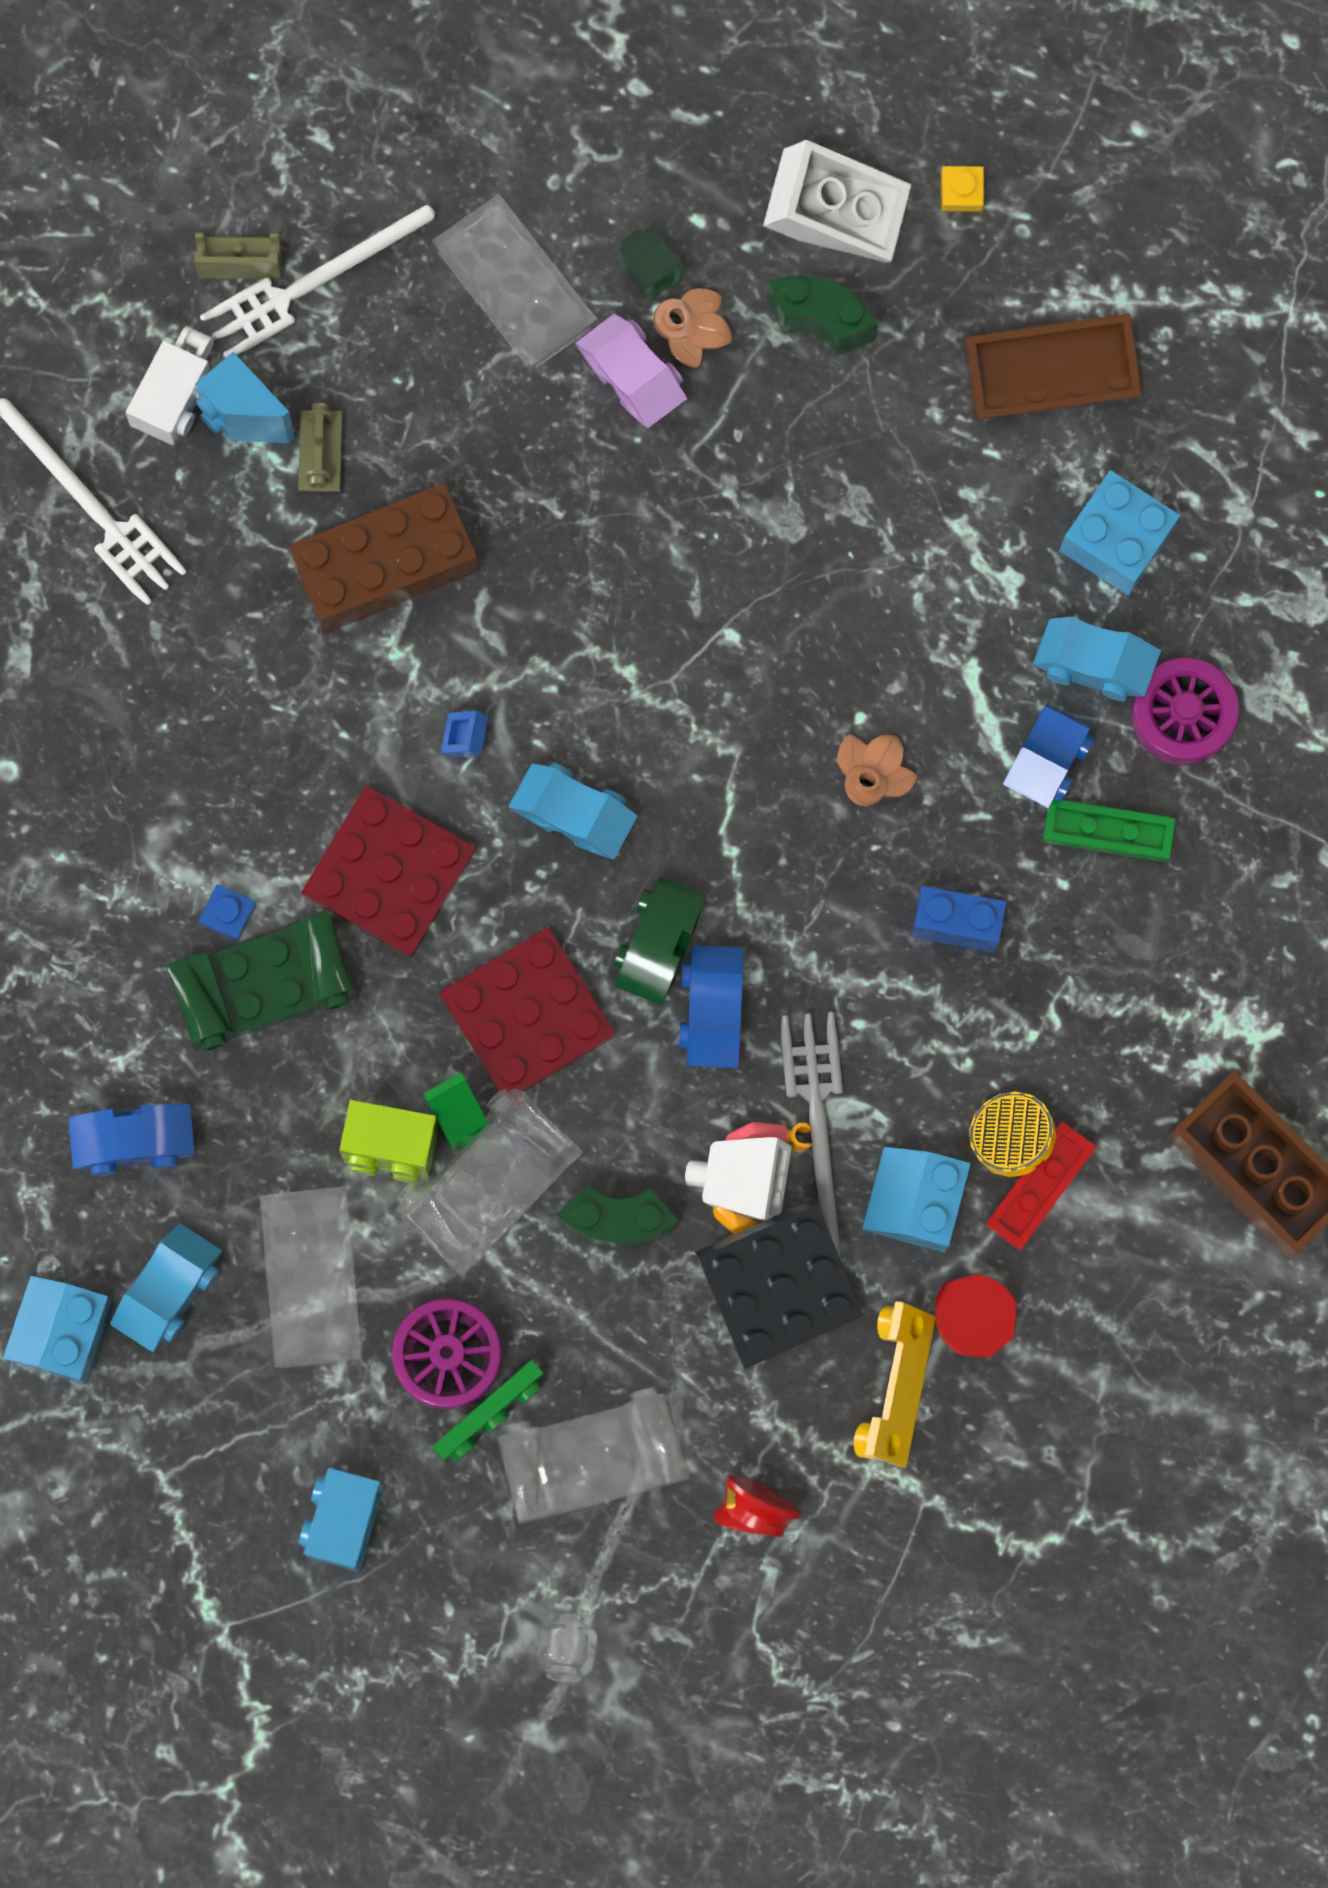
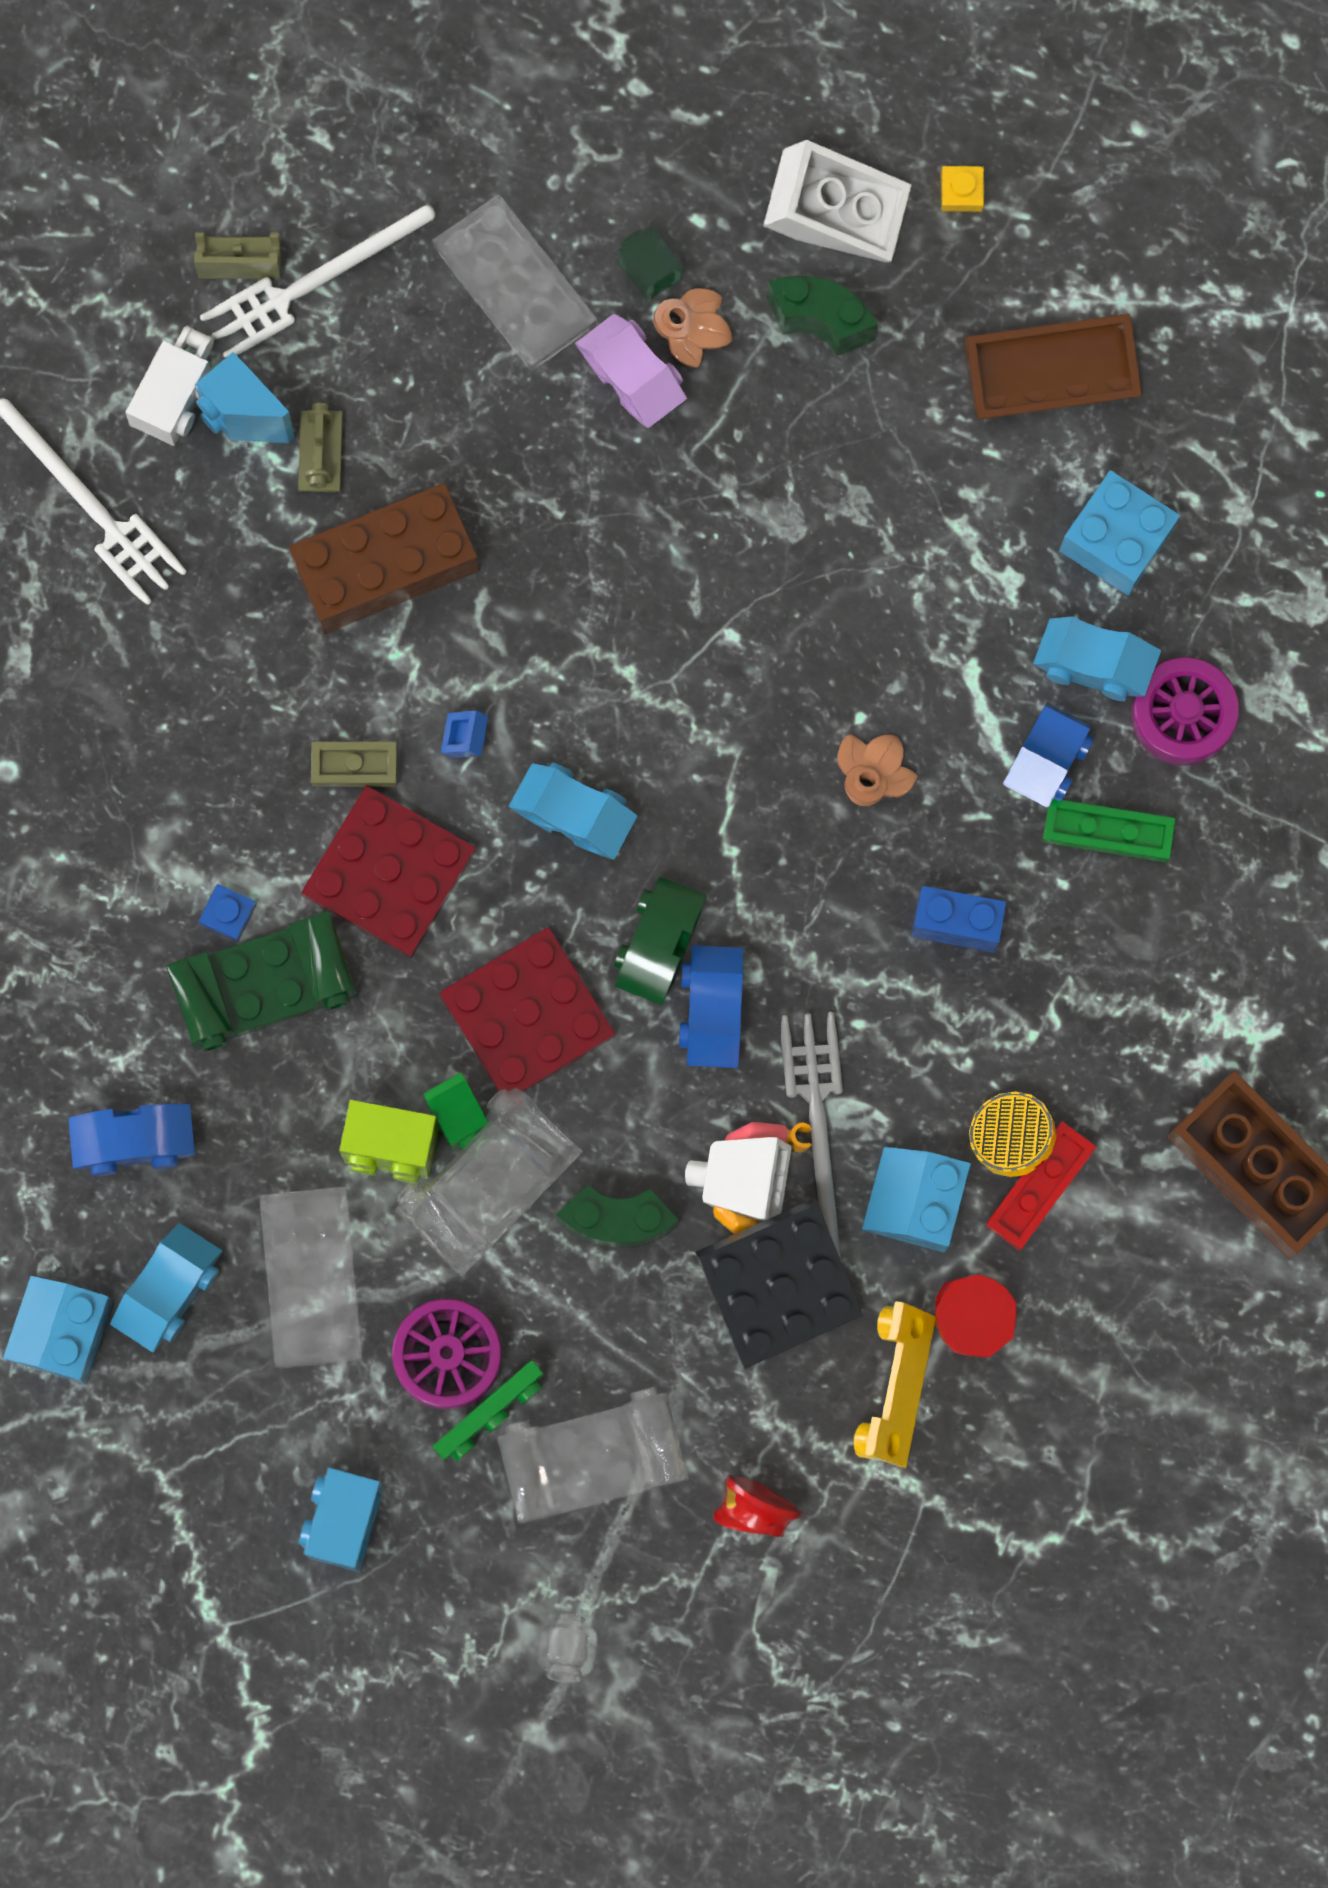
(354, 764): none -> olive plate

